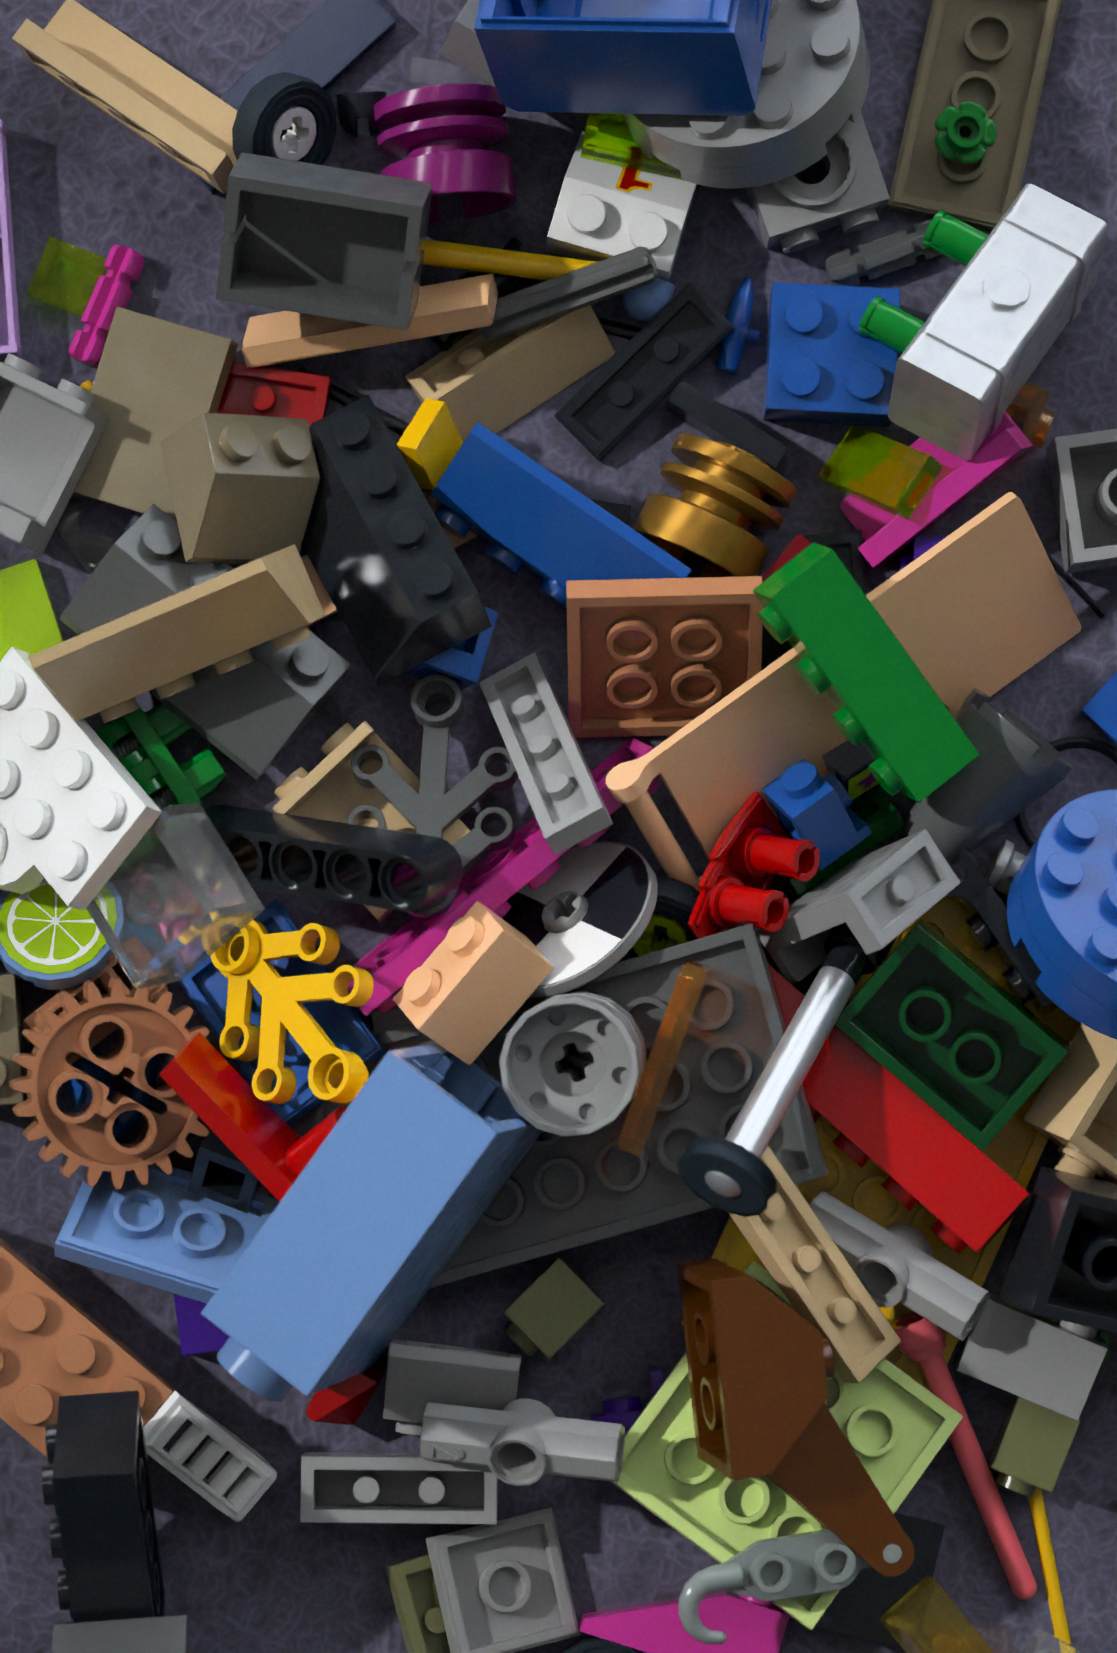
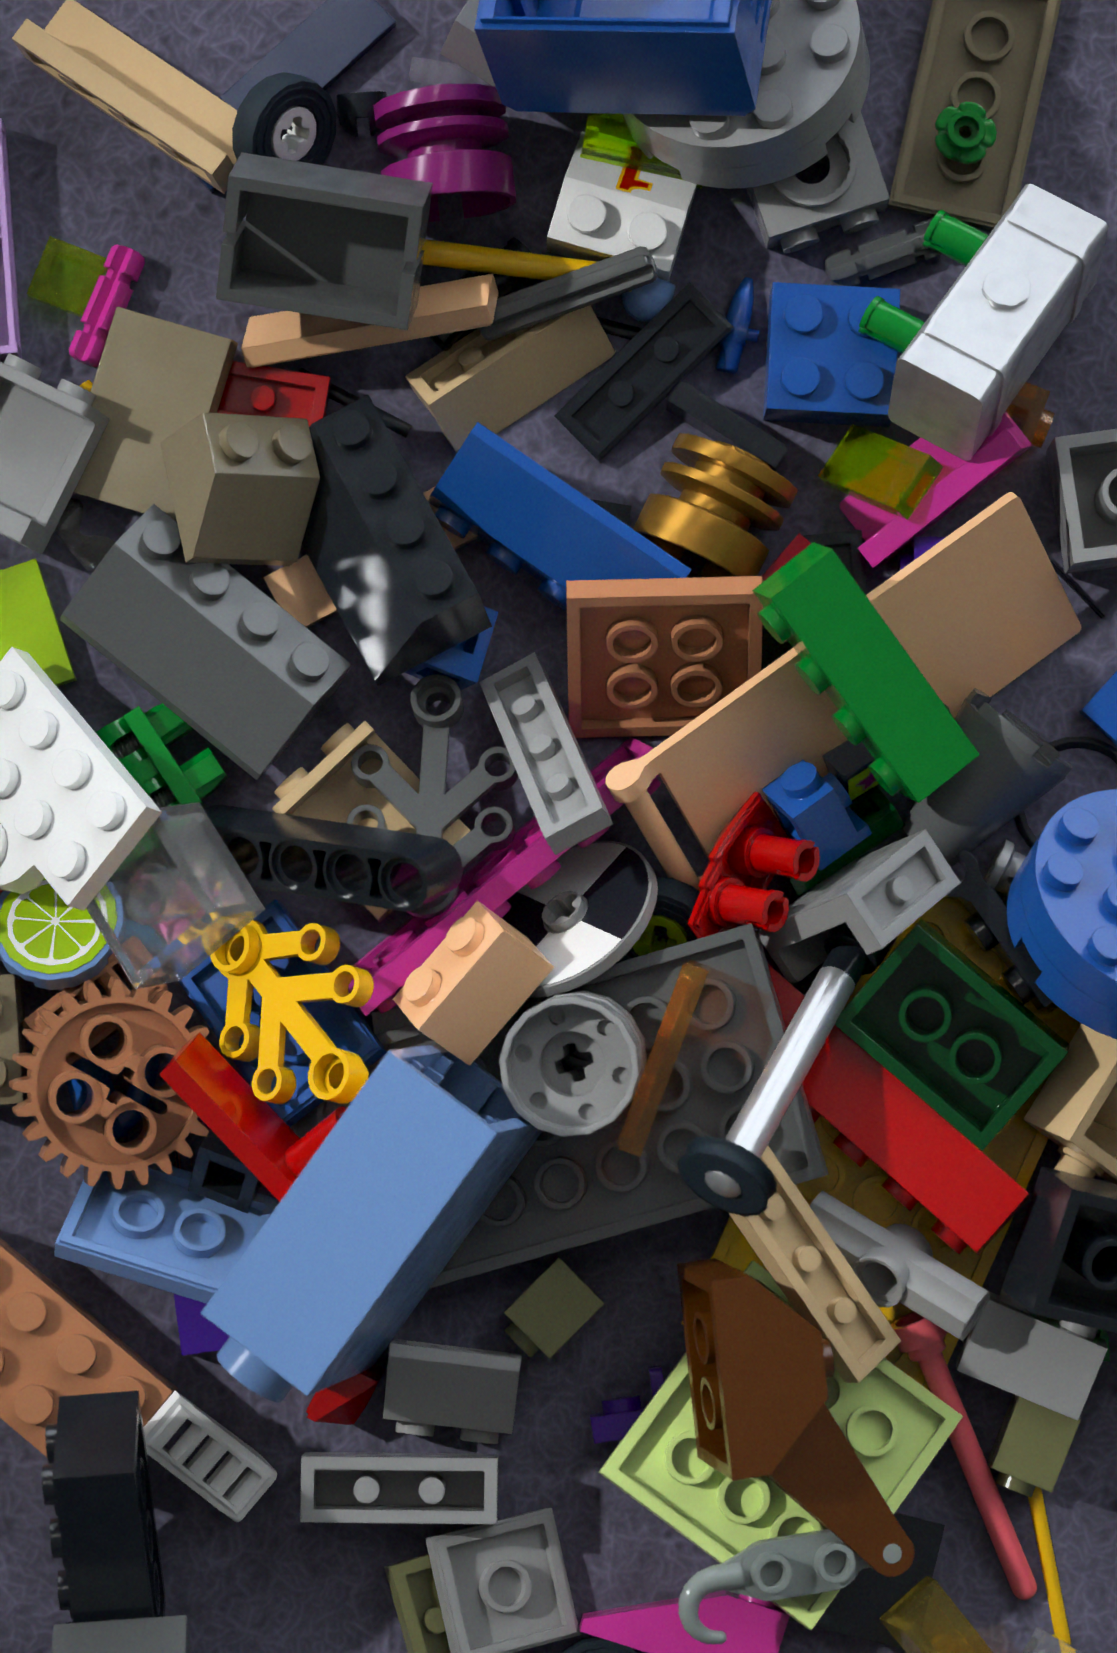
(182, 635): tan slope -> none
(430, 443): yellow tile -> none
(522, 1442): light grey piece -> none

